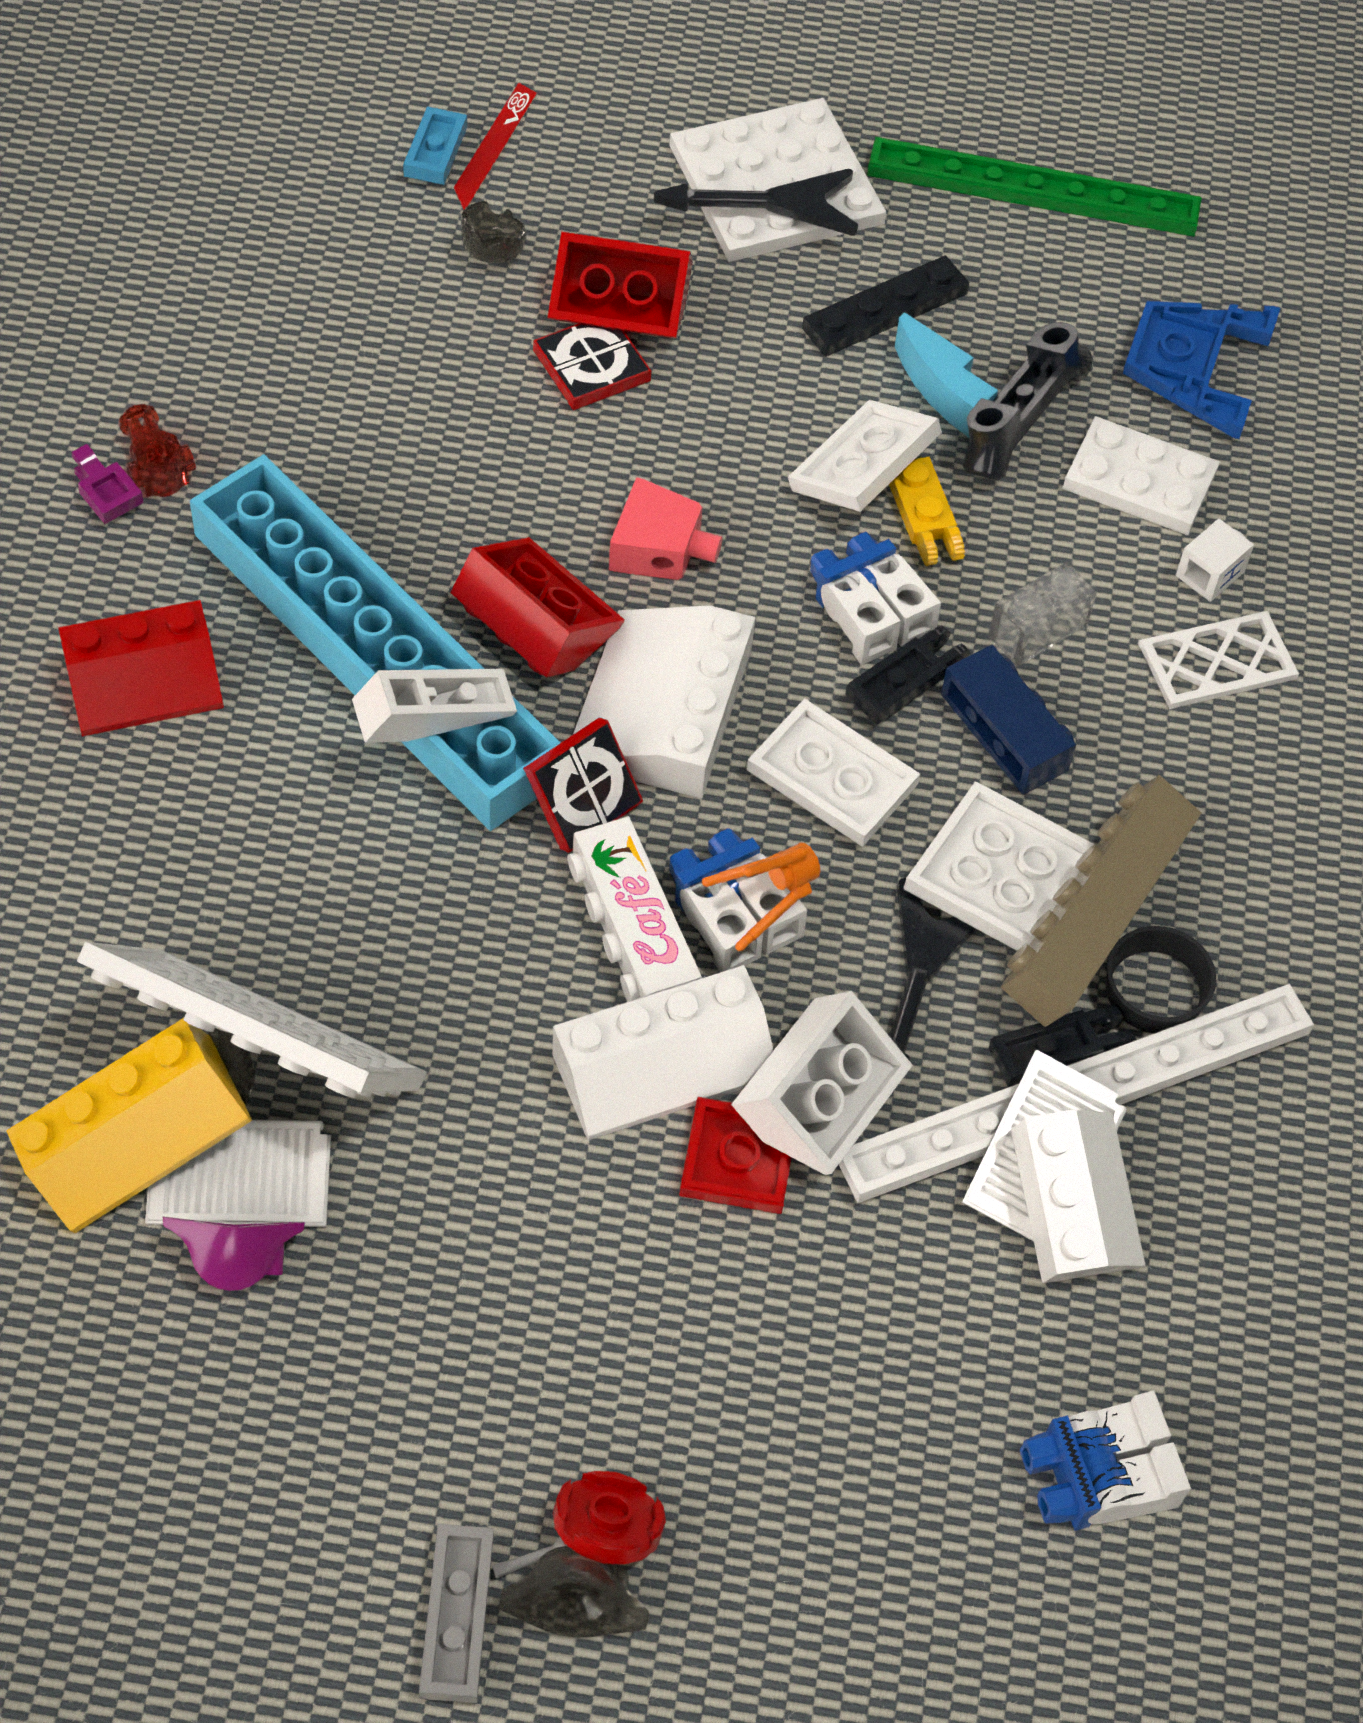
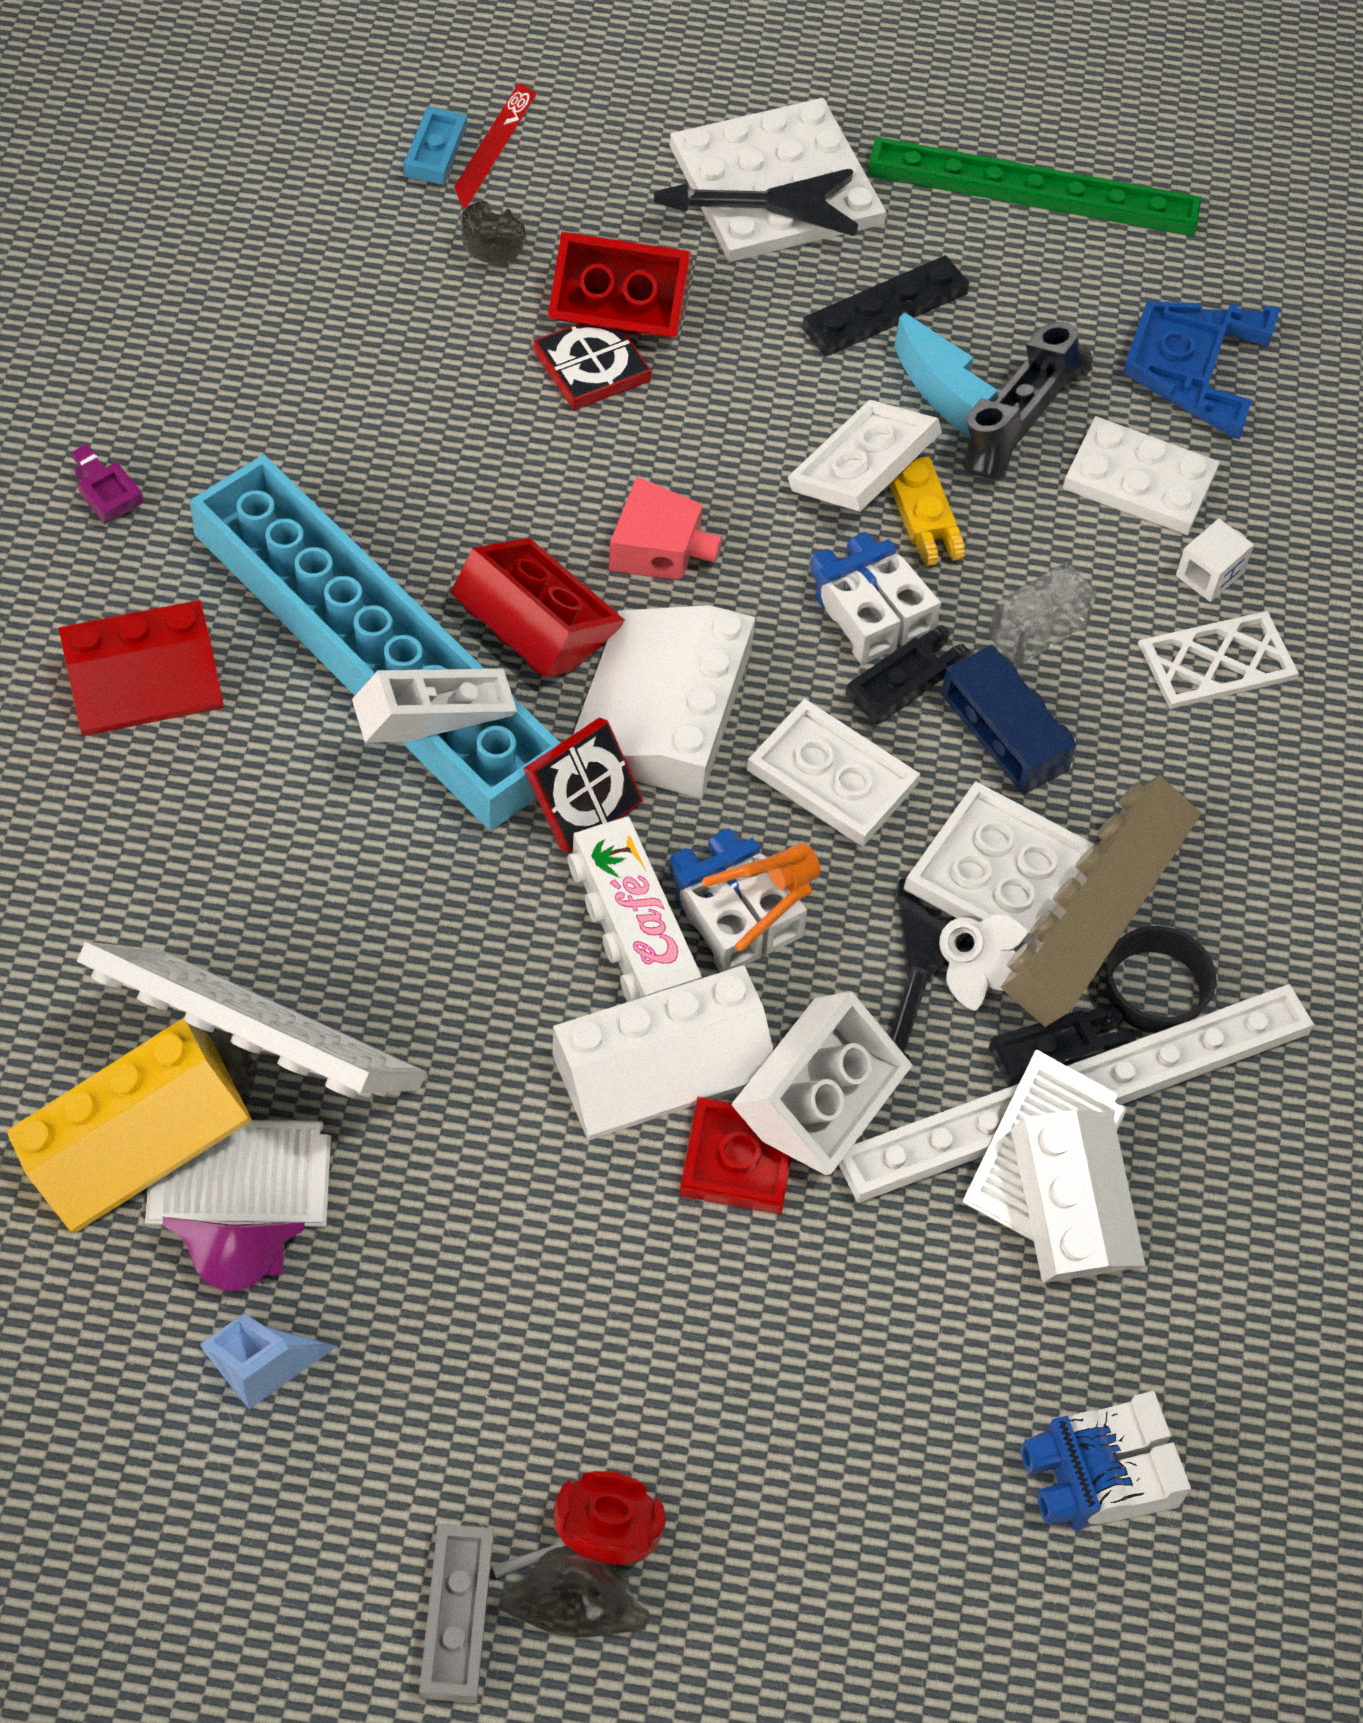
(158, 459): clear red connector -> none
(259, 1357): none -> light blue slope
(986, 963): none -> white plate

